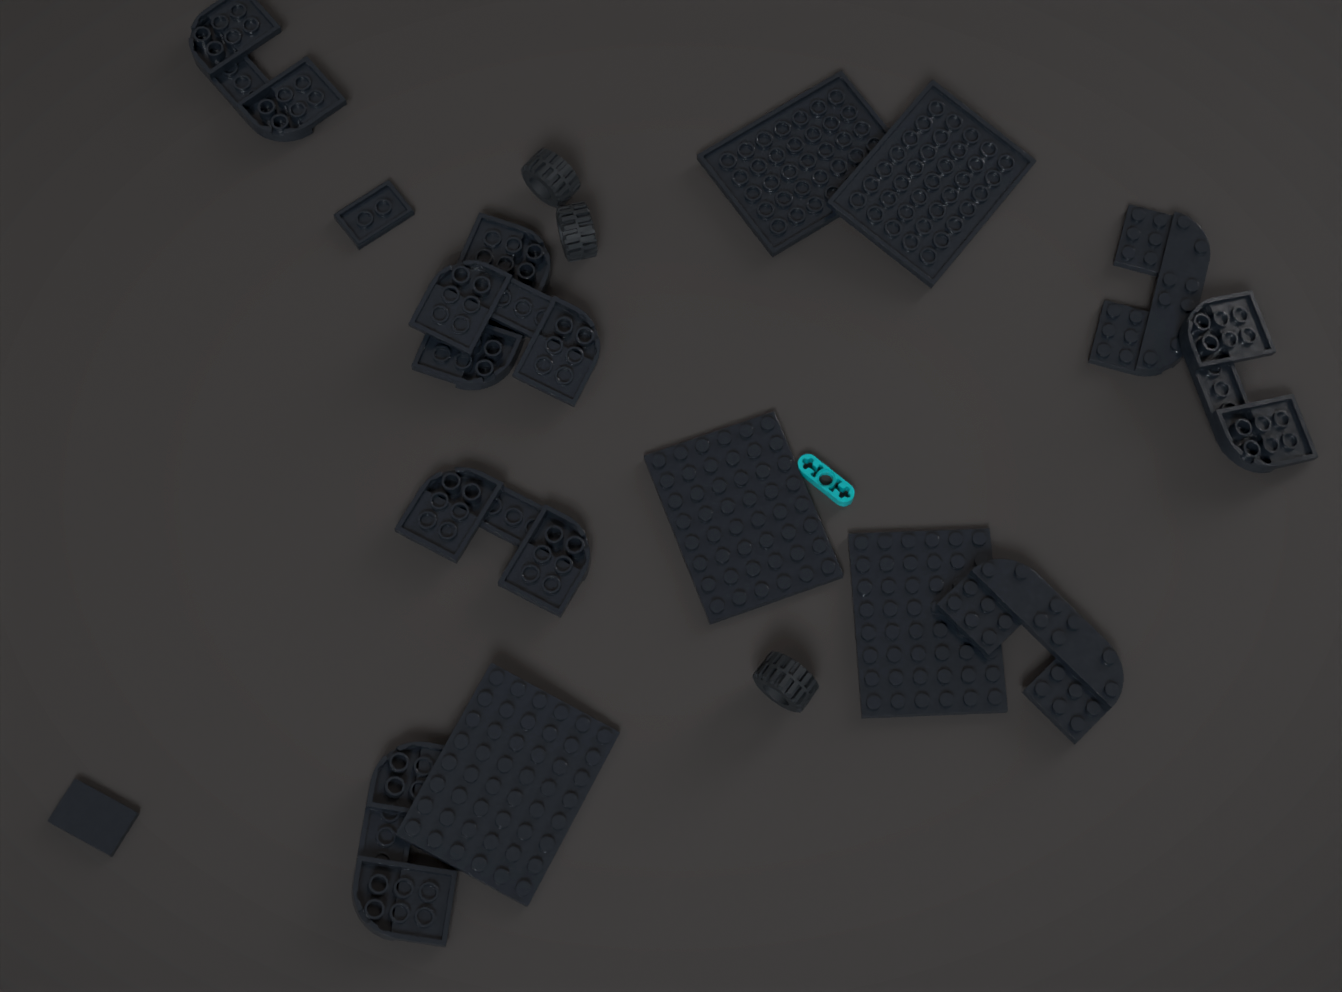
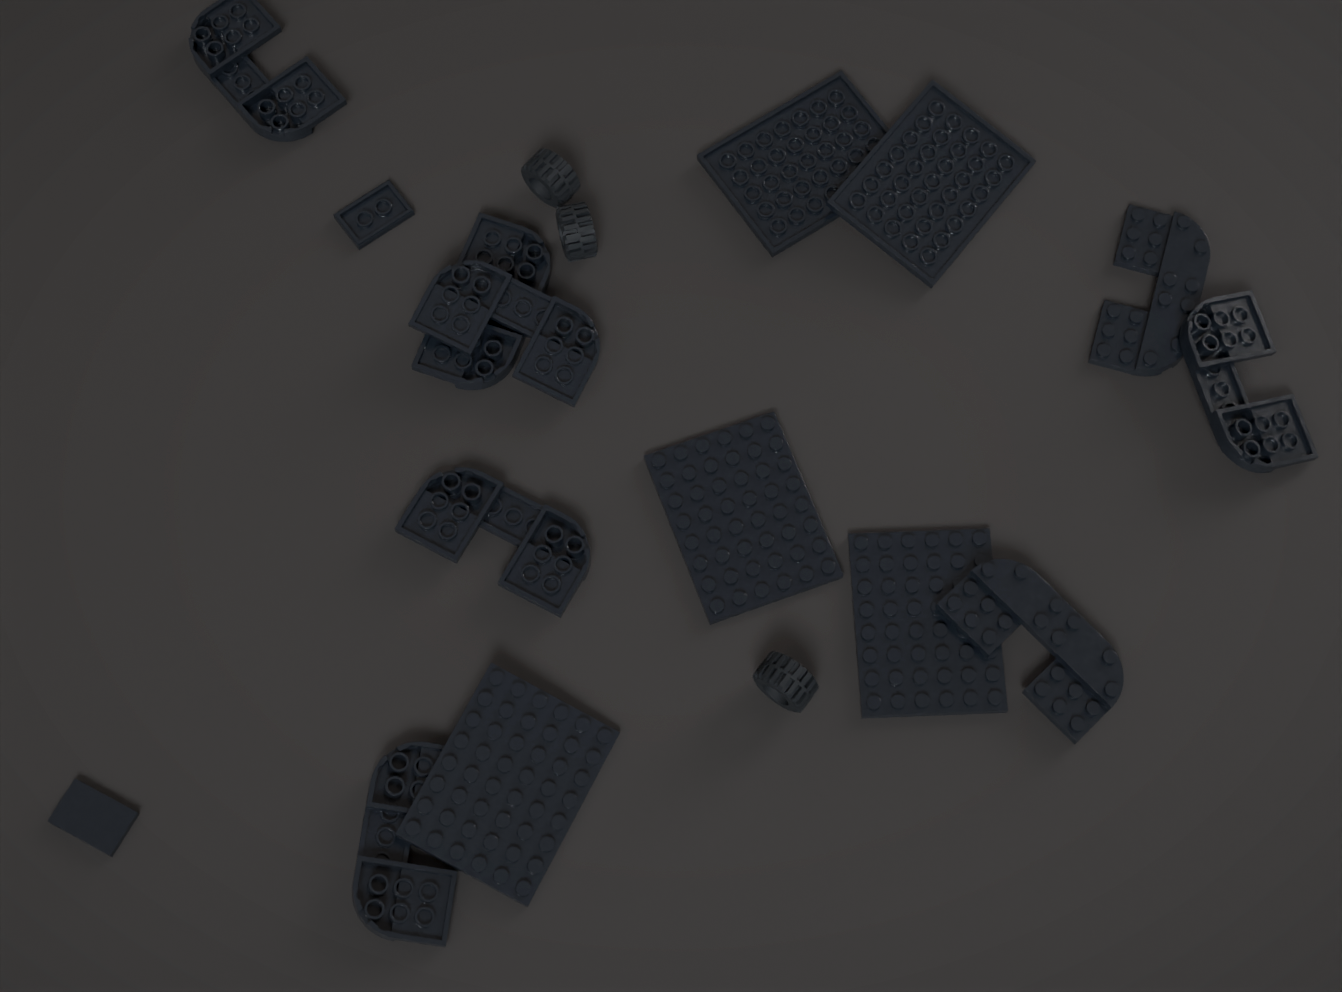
(826, 489): teal beam -> none

